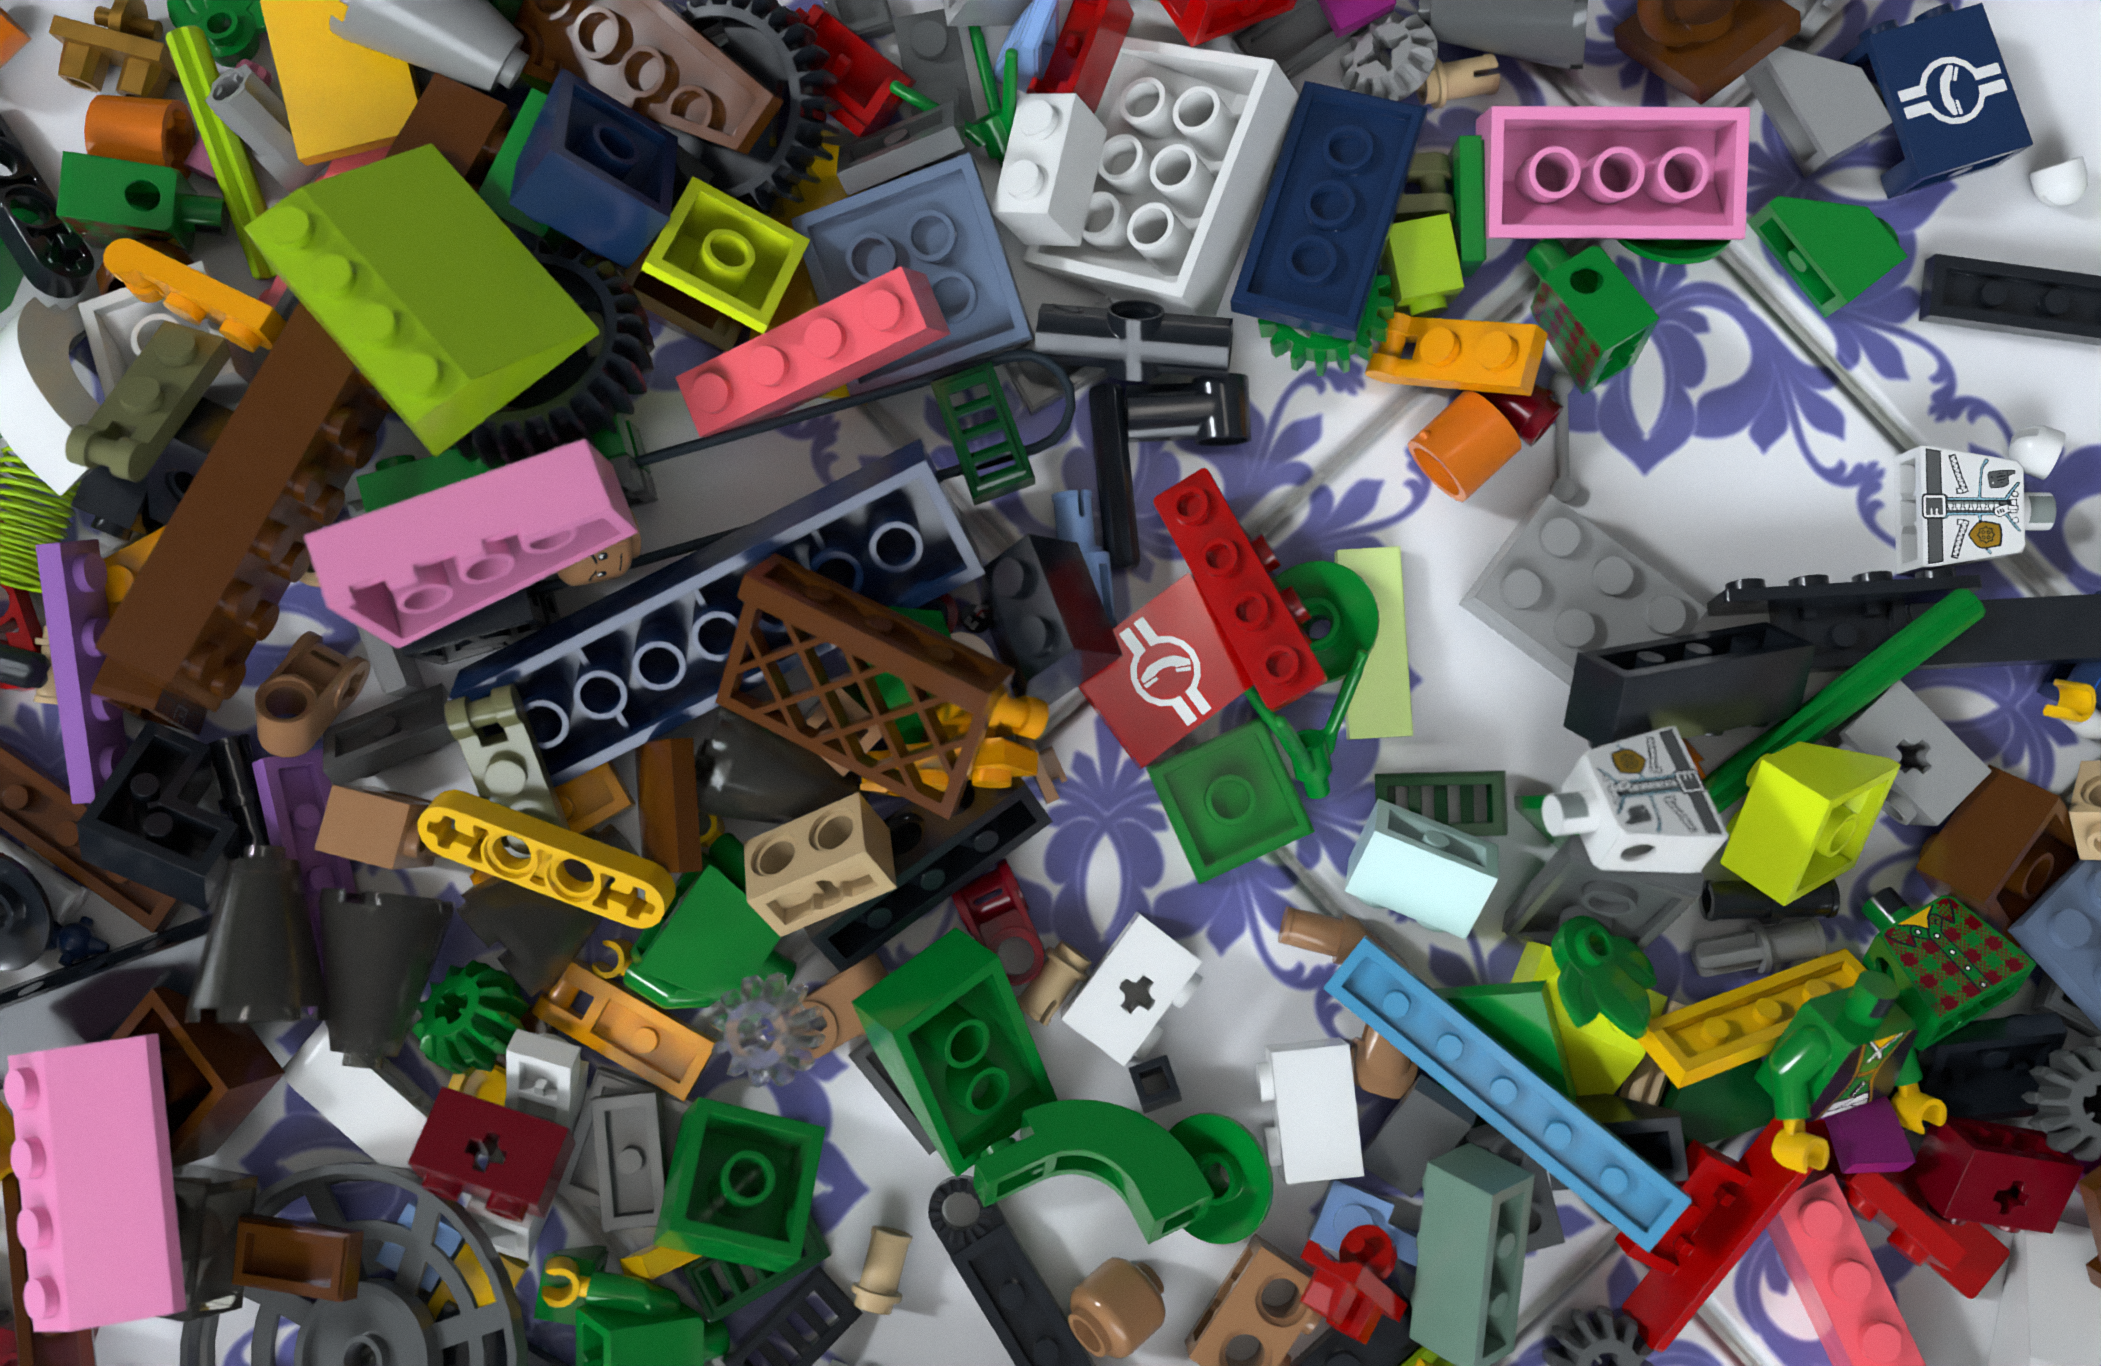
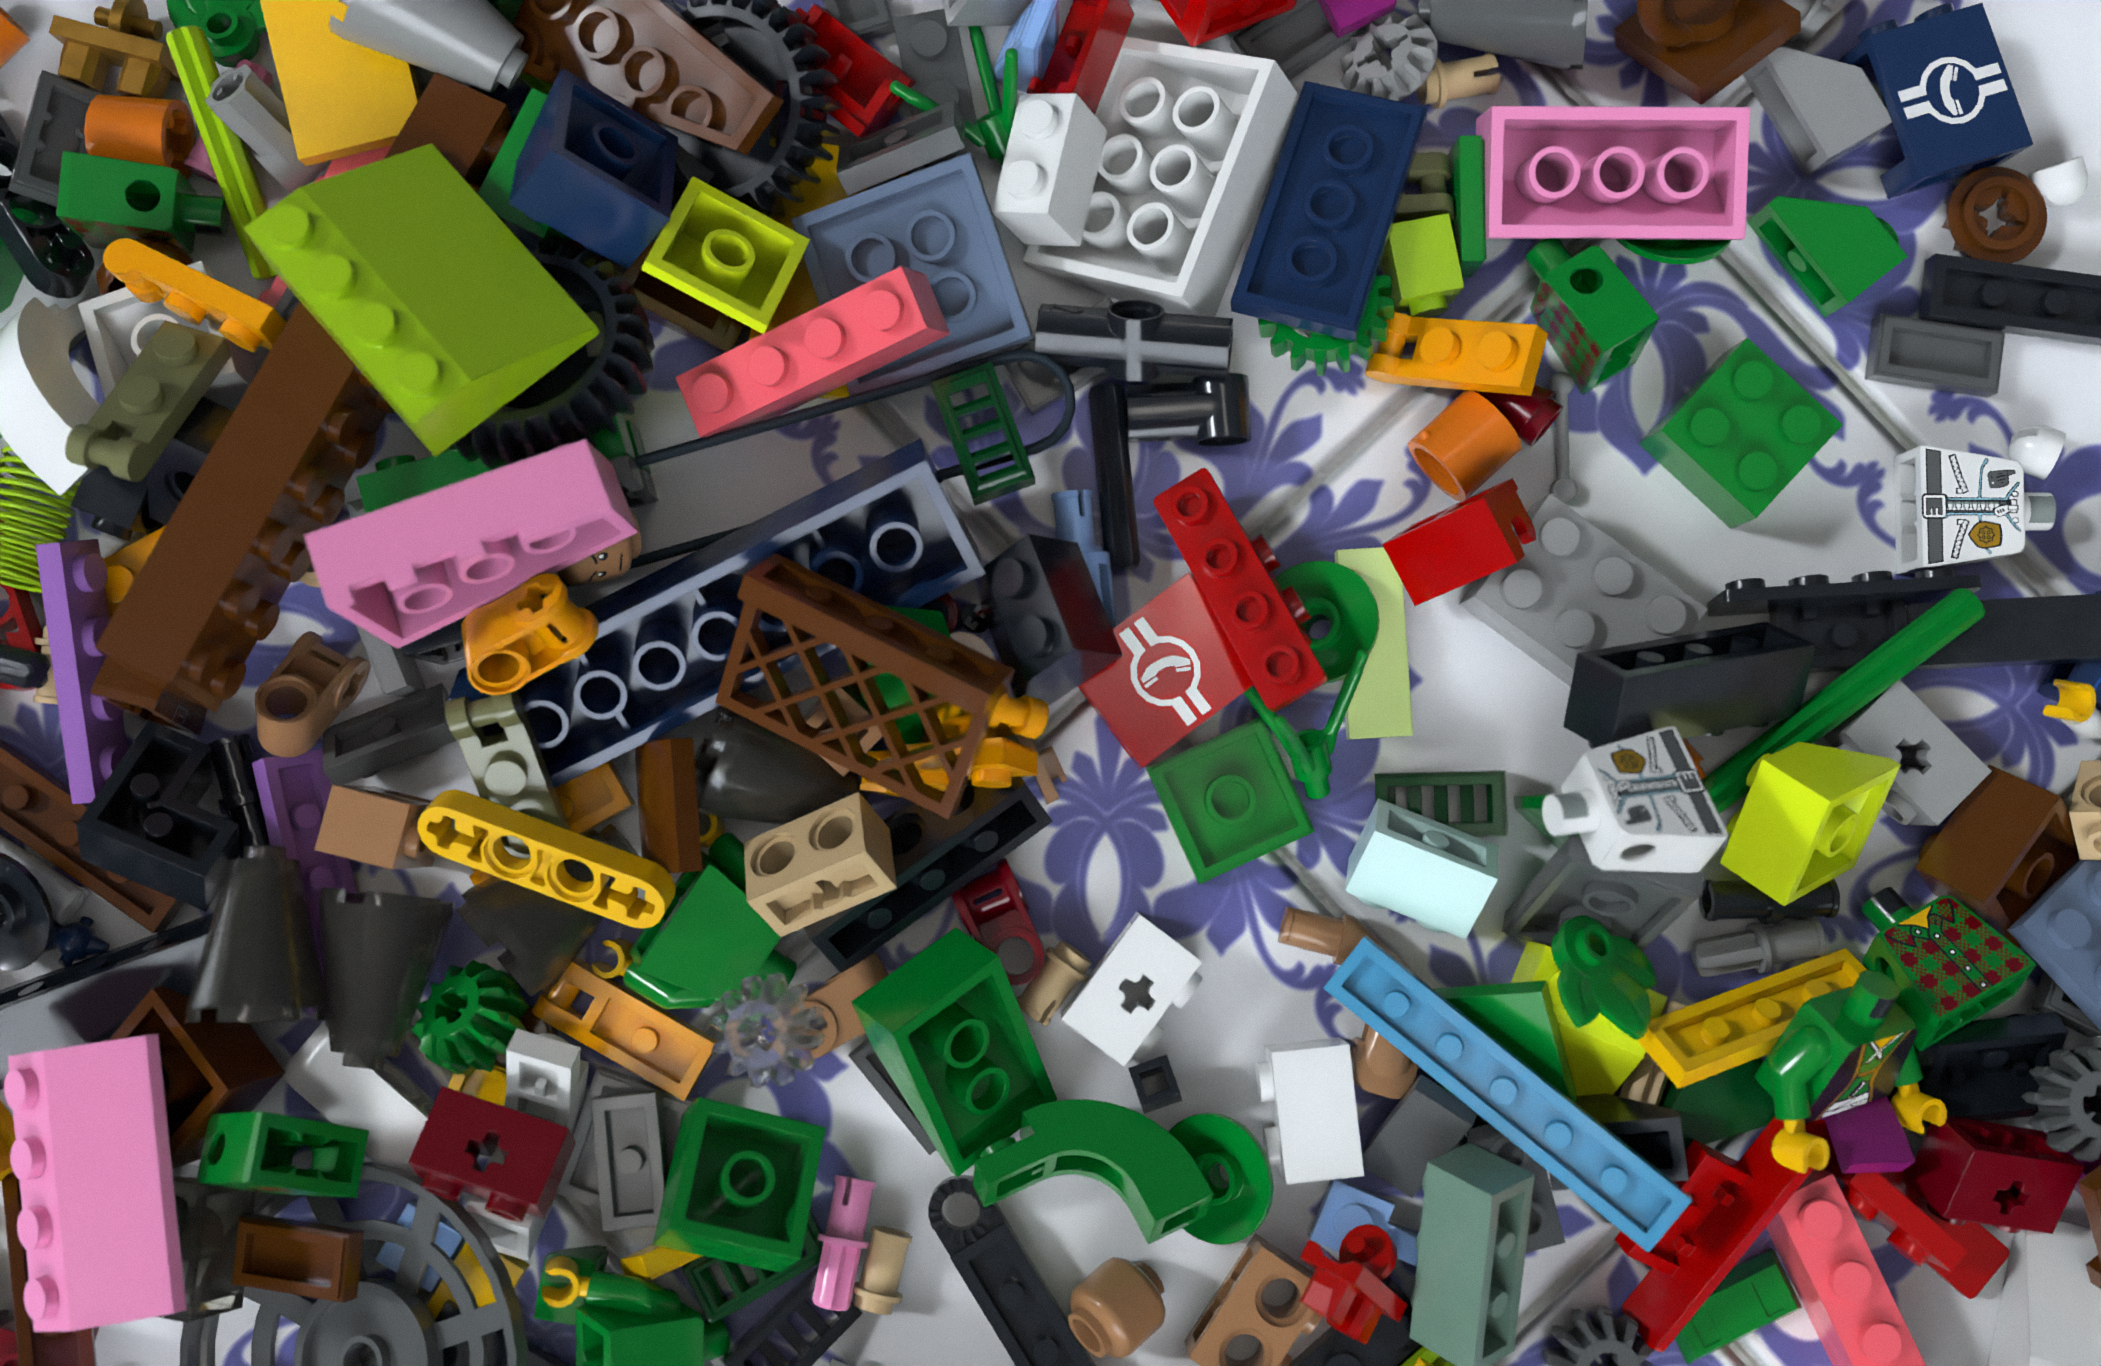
(52, 127): none -> dark grey plate
(258, 1150): none -> green torso
(522, 634): none -> light orange piece
(843, 1243): none -> bright pink axle
(1461, 543): none -> red hinge
(1740, 434): none -> green brick
(1744, 1302): none -> green tile
(1934, 355): none -> dark grey tile
(2018, 204): none -> reddish brown gear

